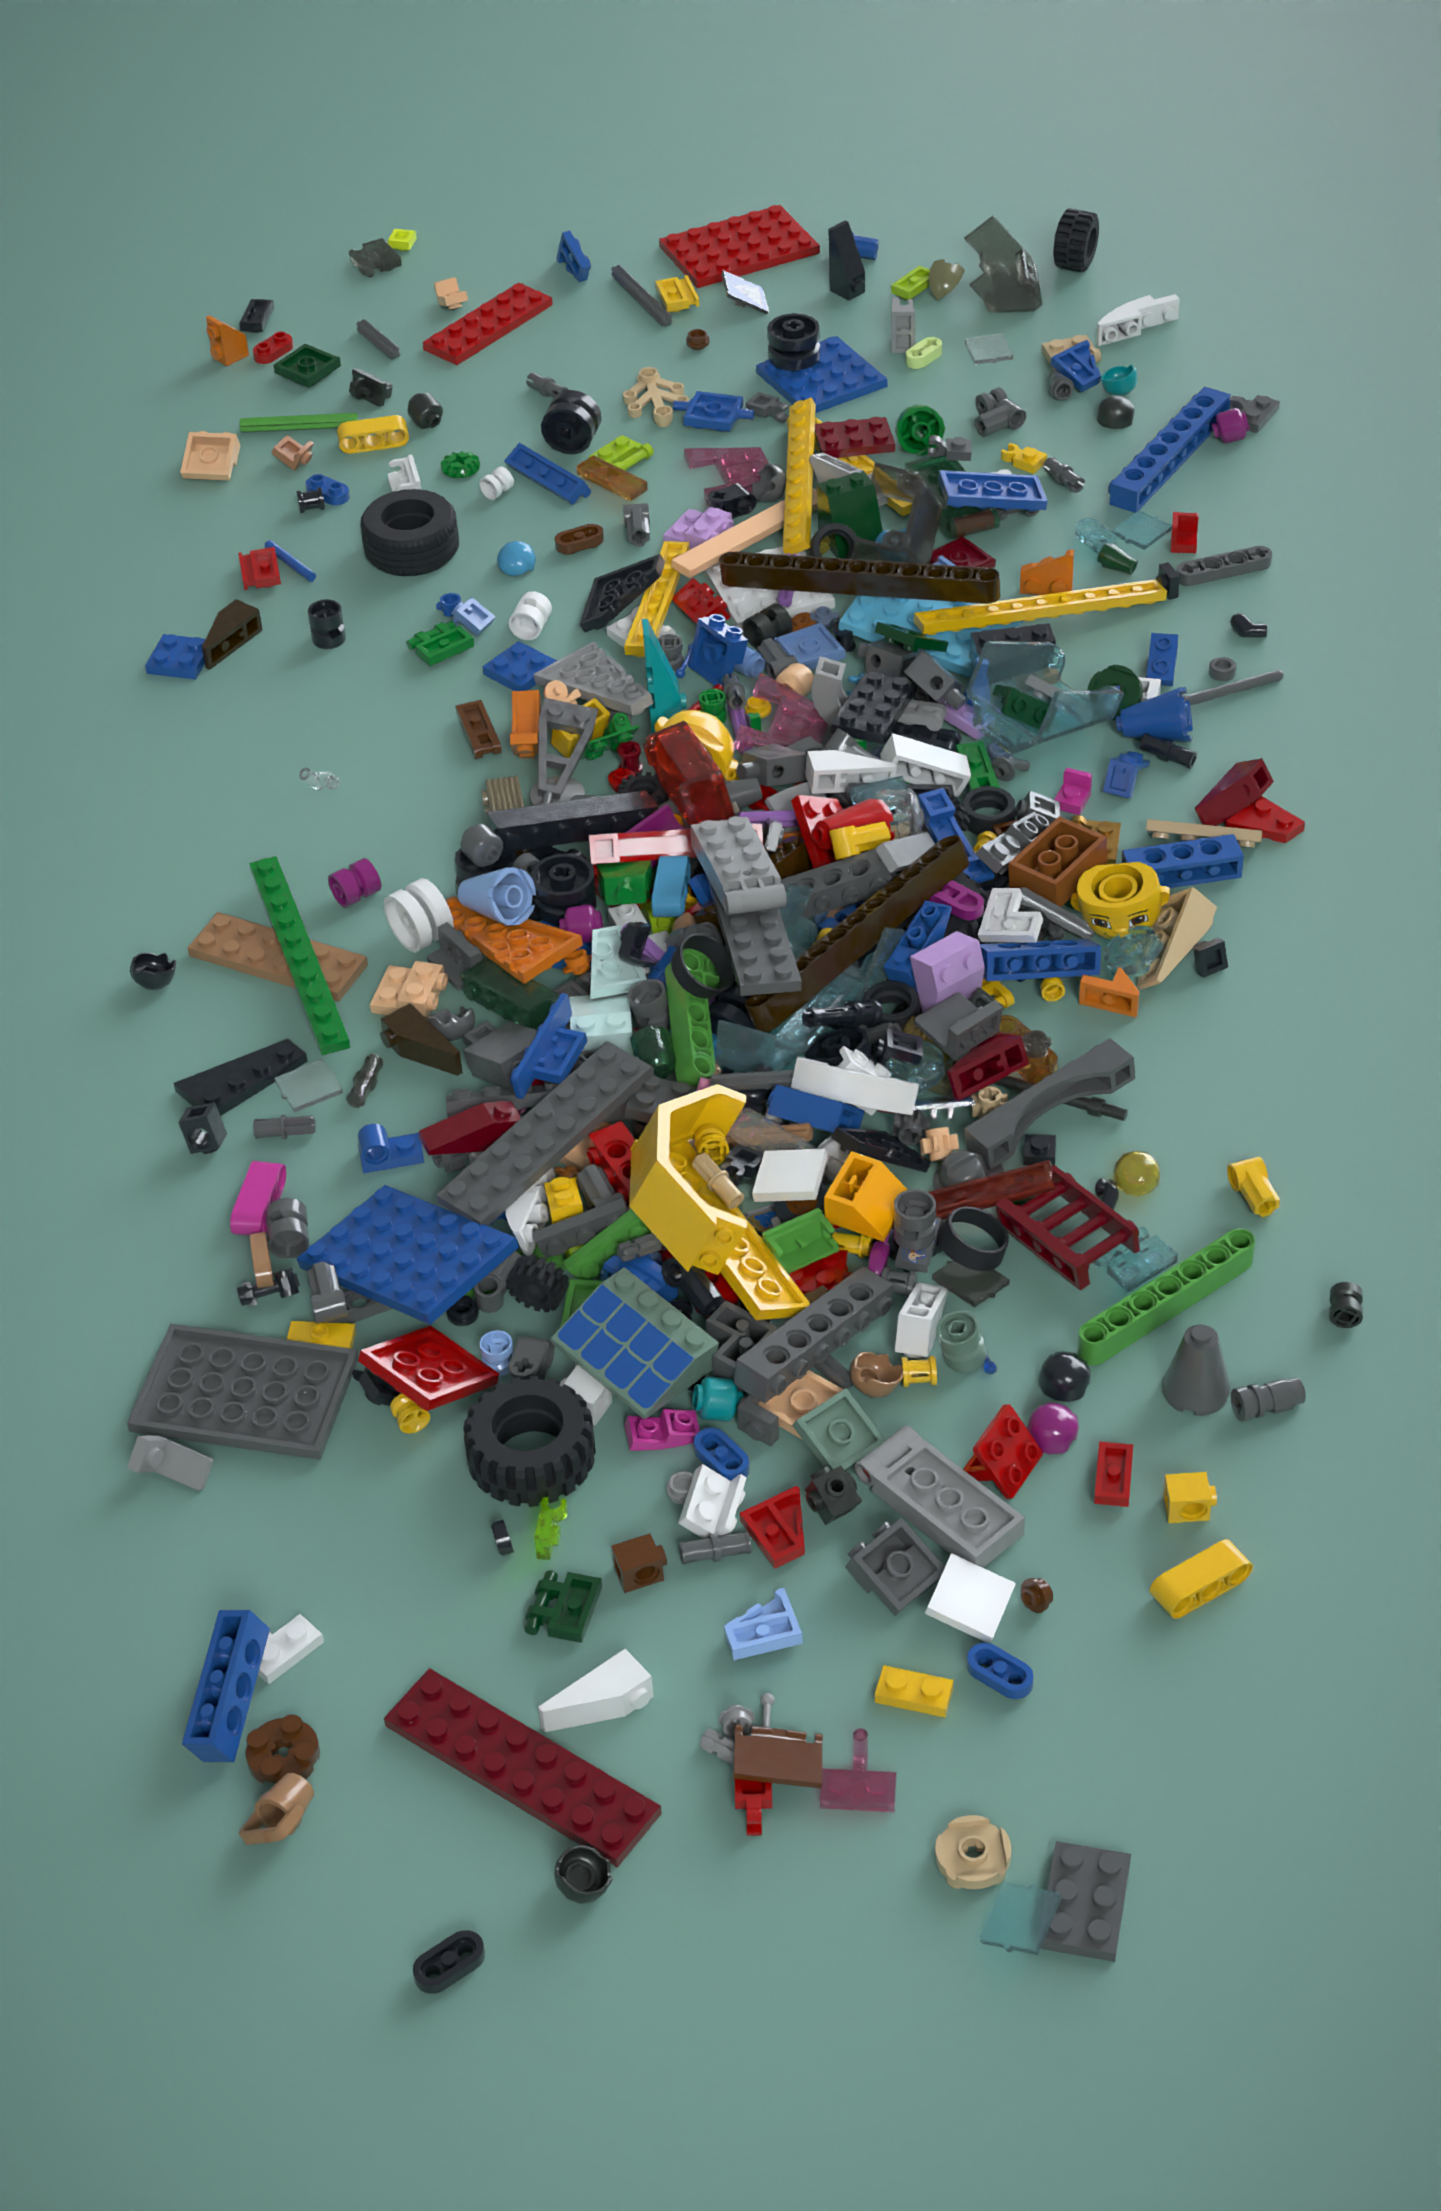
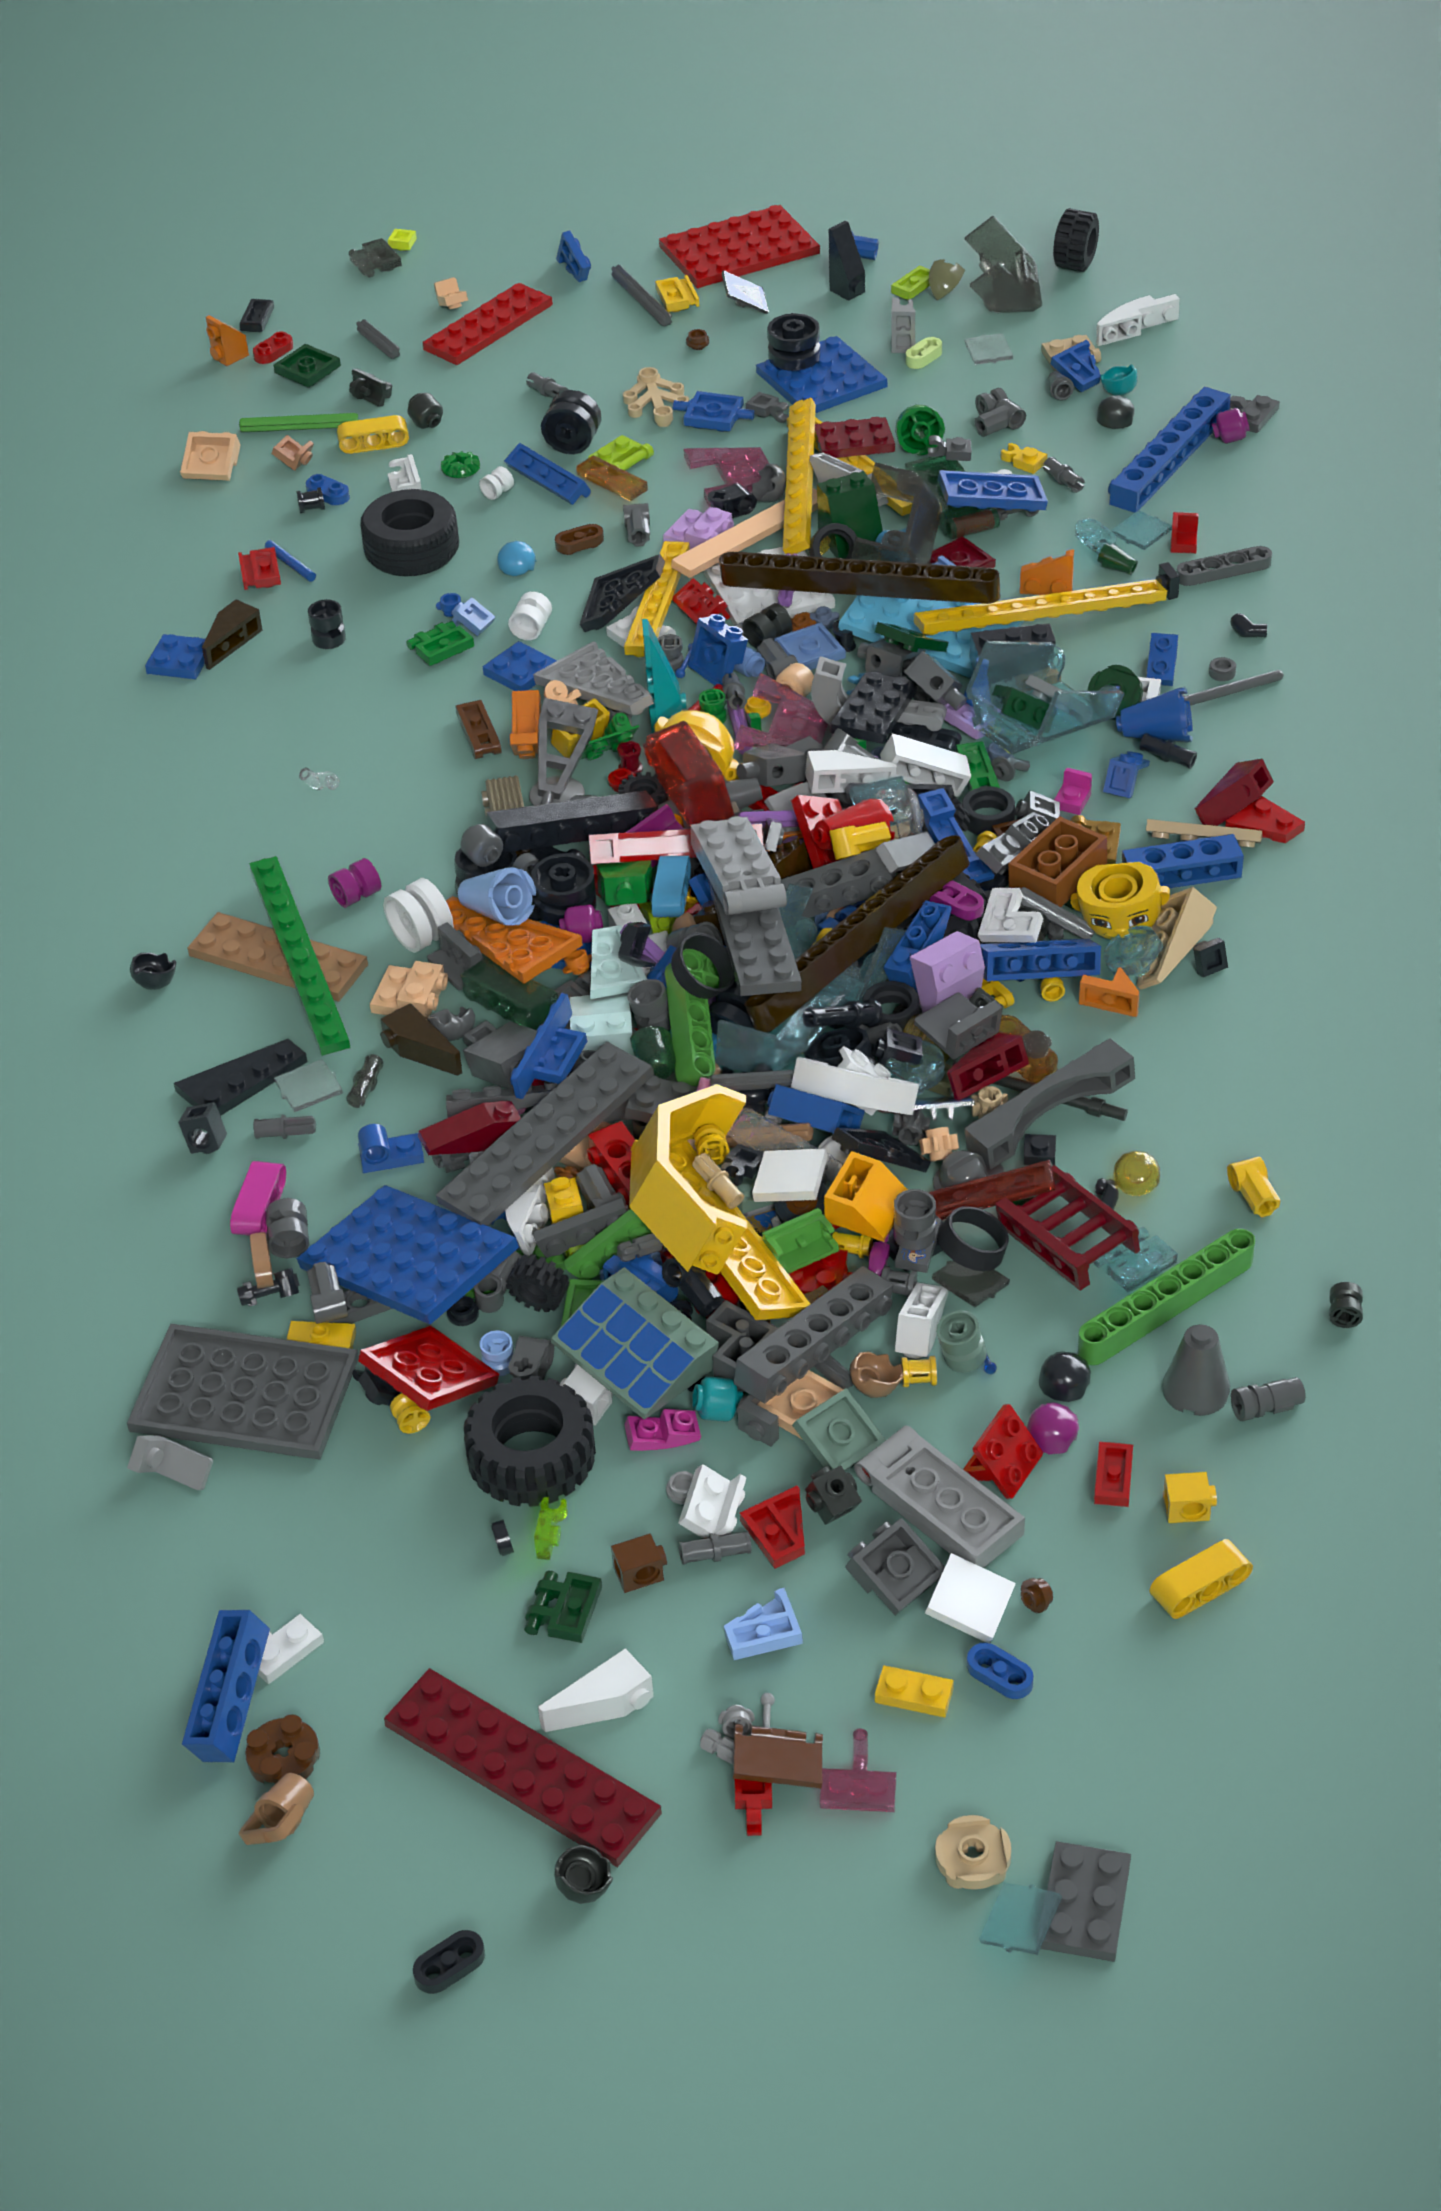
(727, 1457): blue plate -> none

